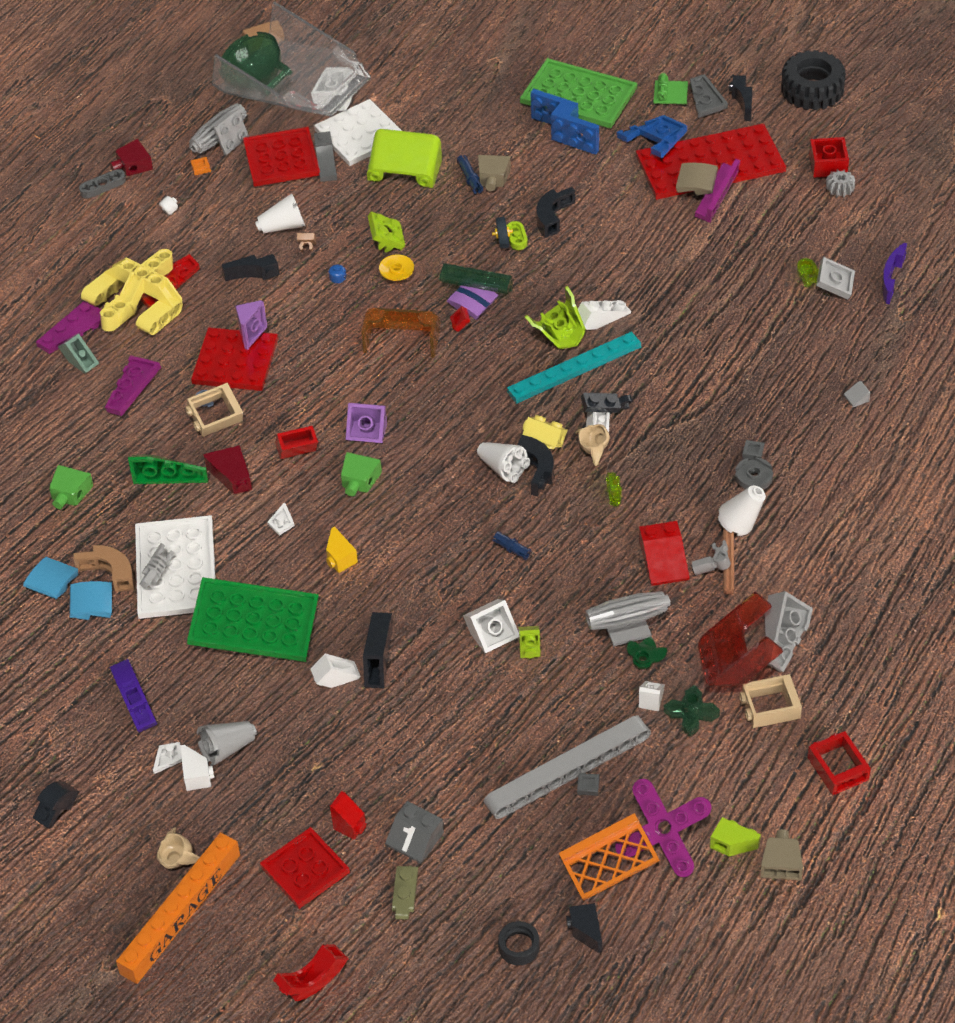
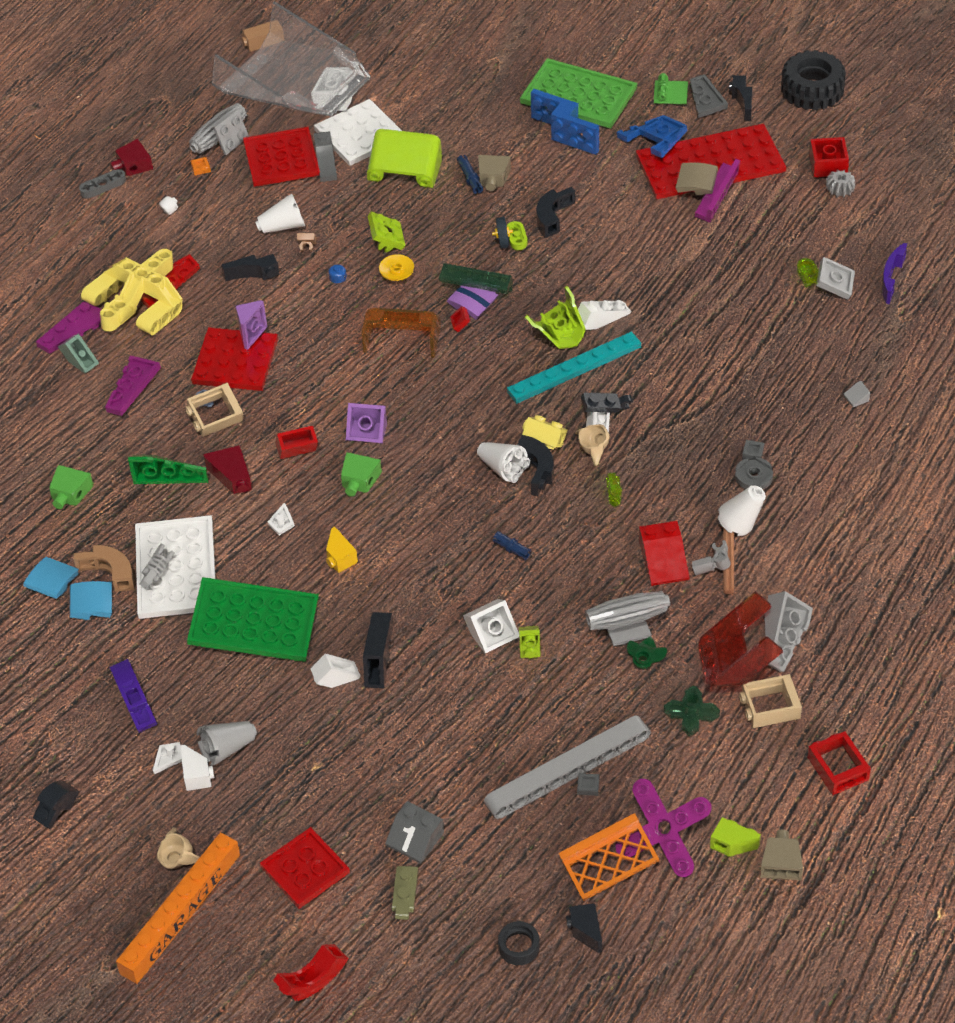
(259, 58): clear green windscreen -> none
(347, 816): red slope -> none
(651, 695): white slope -> none

